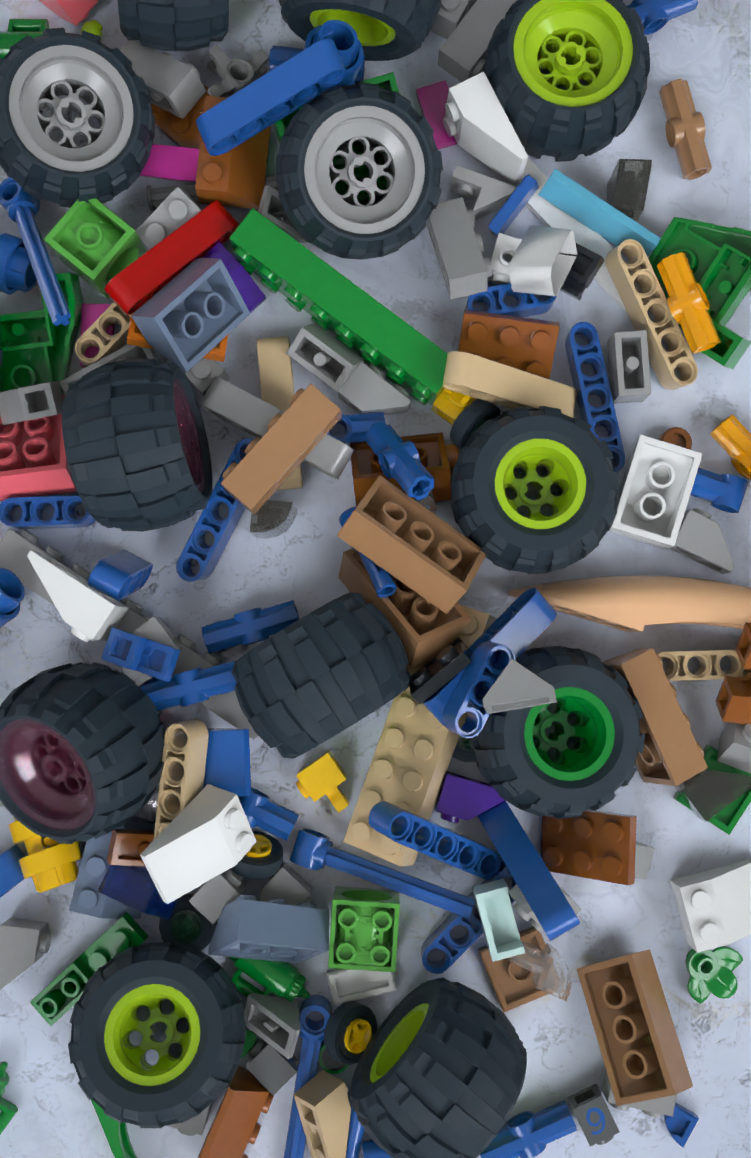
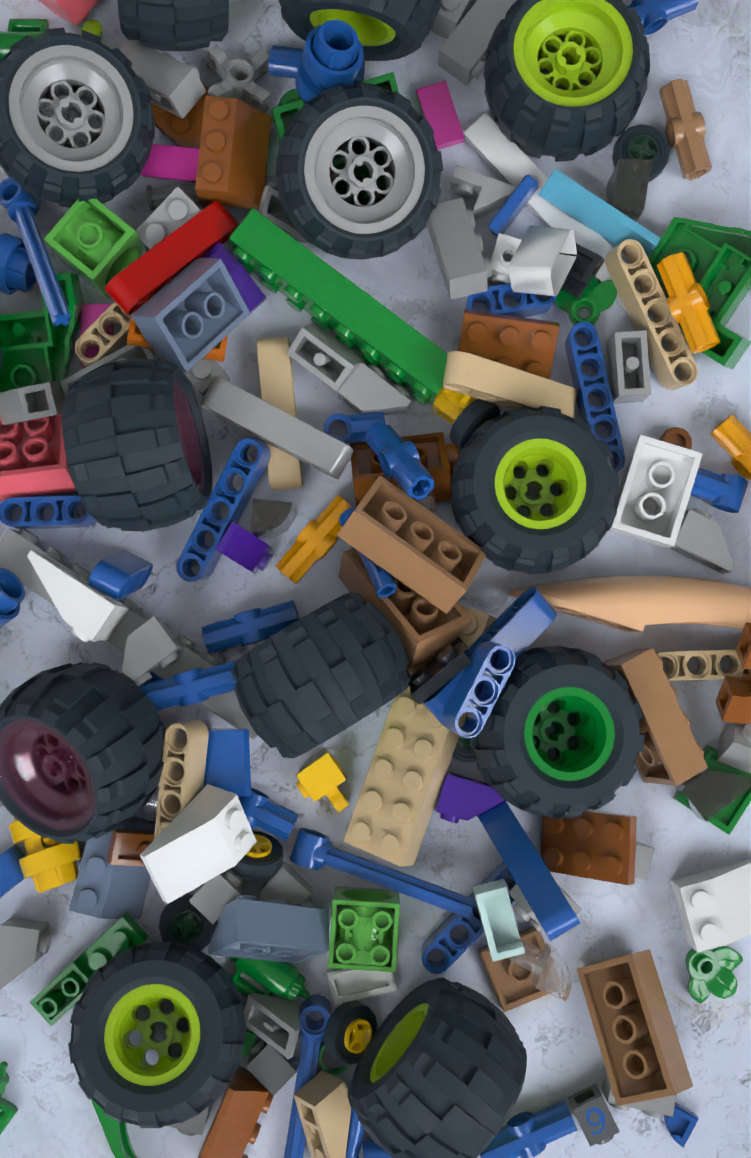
(135, 889): clear blue slope -> none
(140, 654): blue slope -> none
(245, 548): none -> dark purple slope
(271, 97): blue beam -> none
(281, 449): medium nougat brick -> none
(313, 541): none -> light orange piece
(434, 840): blue beam -> none
(483, 128): white slope -> none
(517, 690): light grey slope -> none
(594, 298): none -> green plate
(645, 142): none -> black wheel

